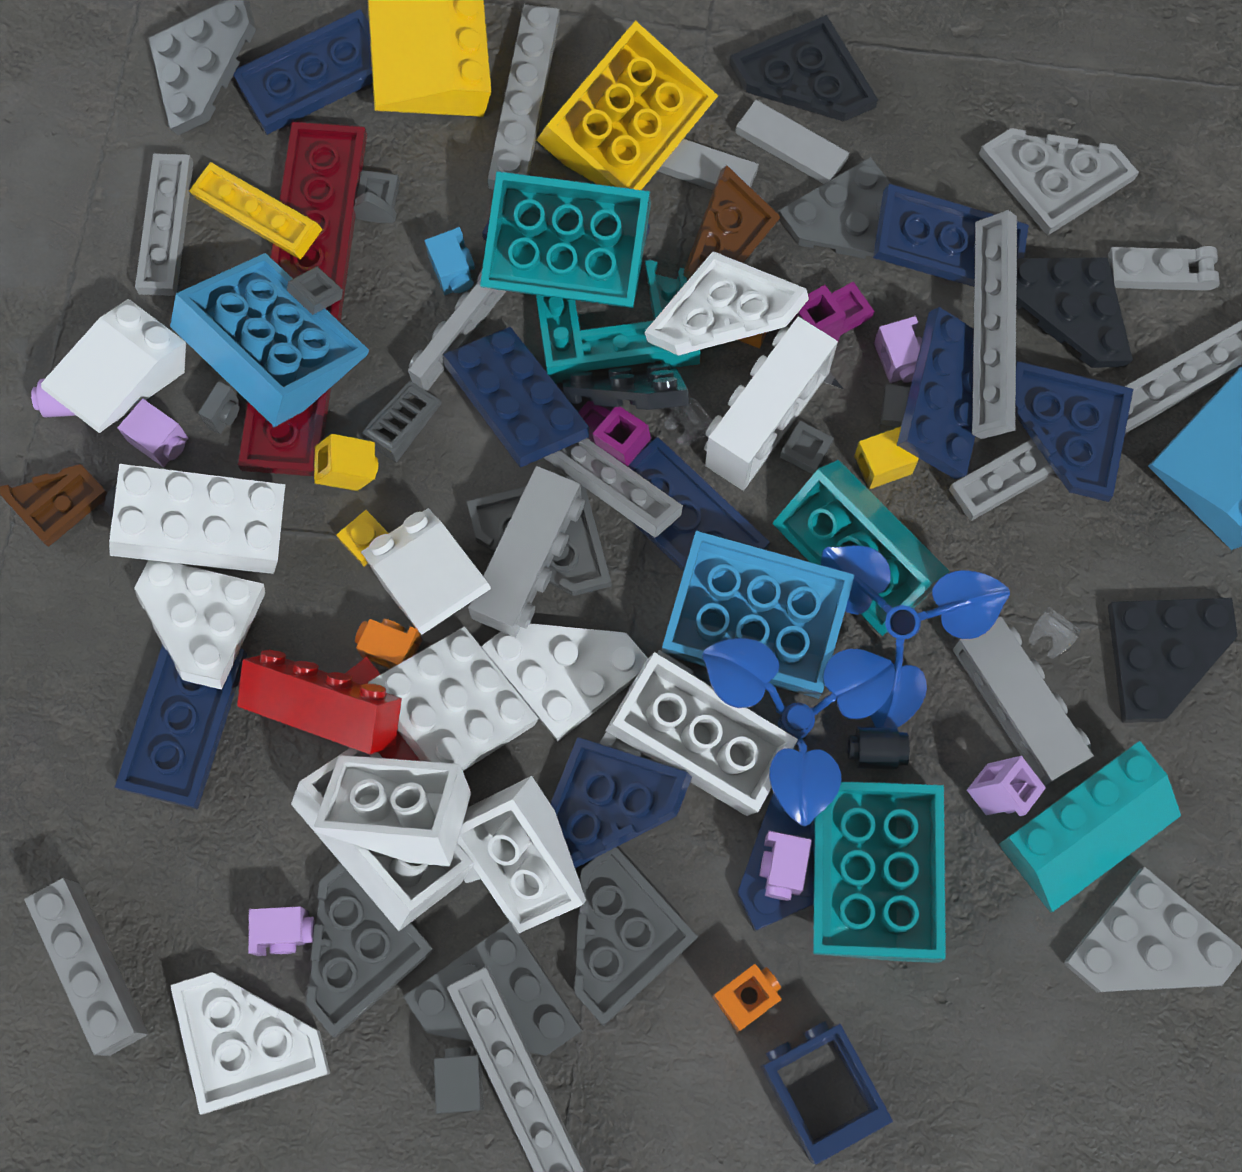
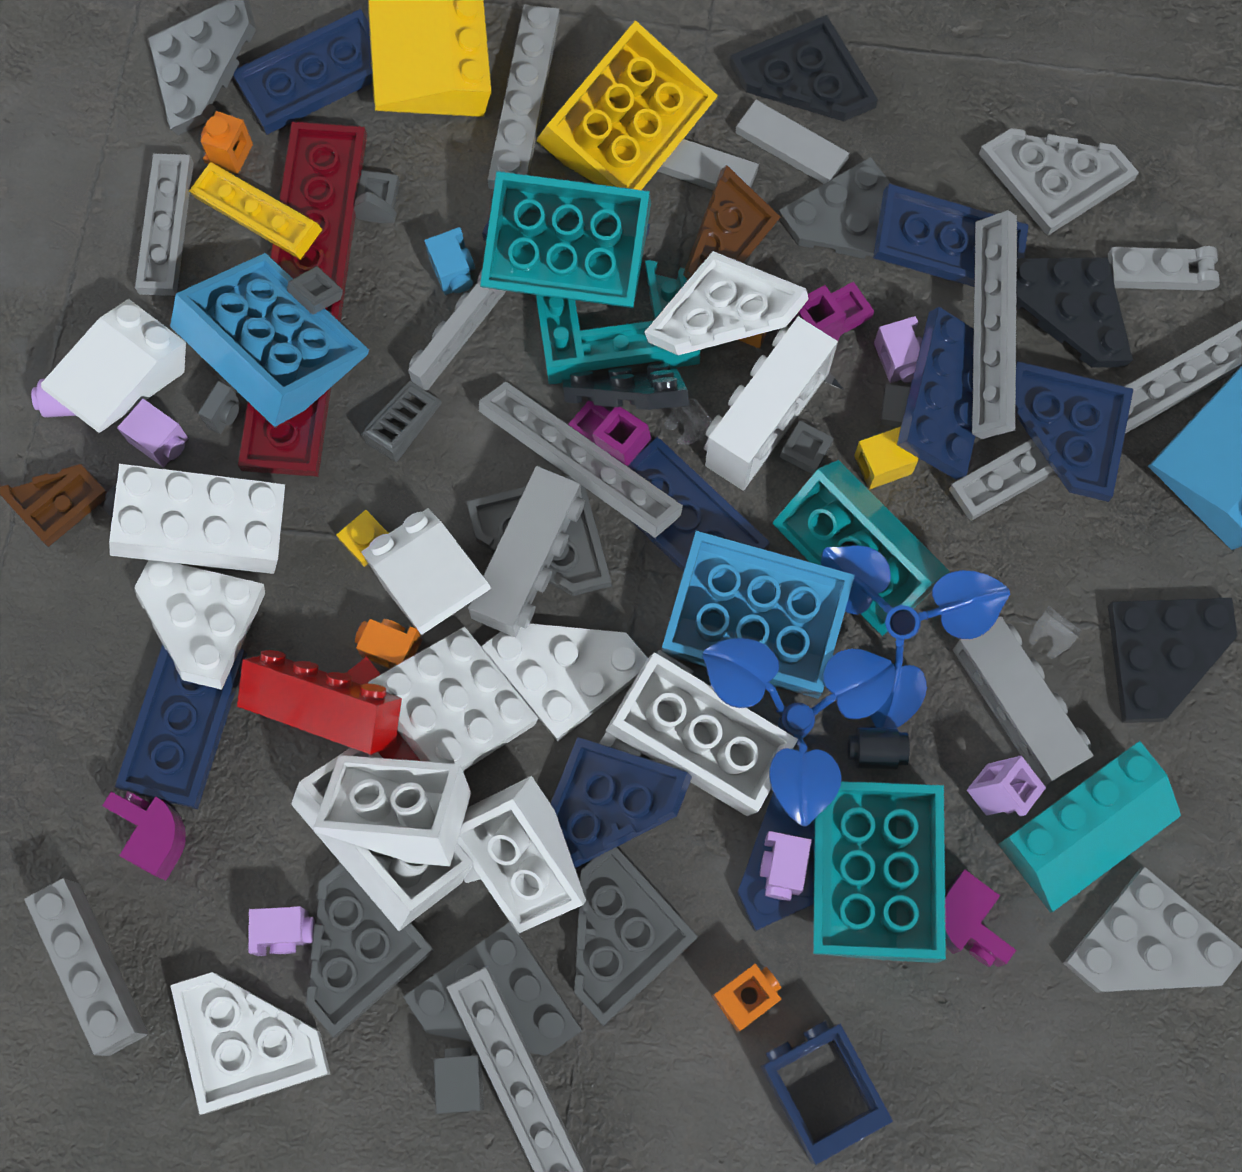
(158, 835): none -> magenta brick
(219, 138): none -> orange brick
(345, 462): yellow brick -> none
(516, 396): dark blue plate -> none
(965, 908): none -> magenta brick

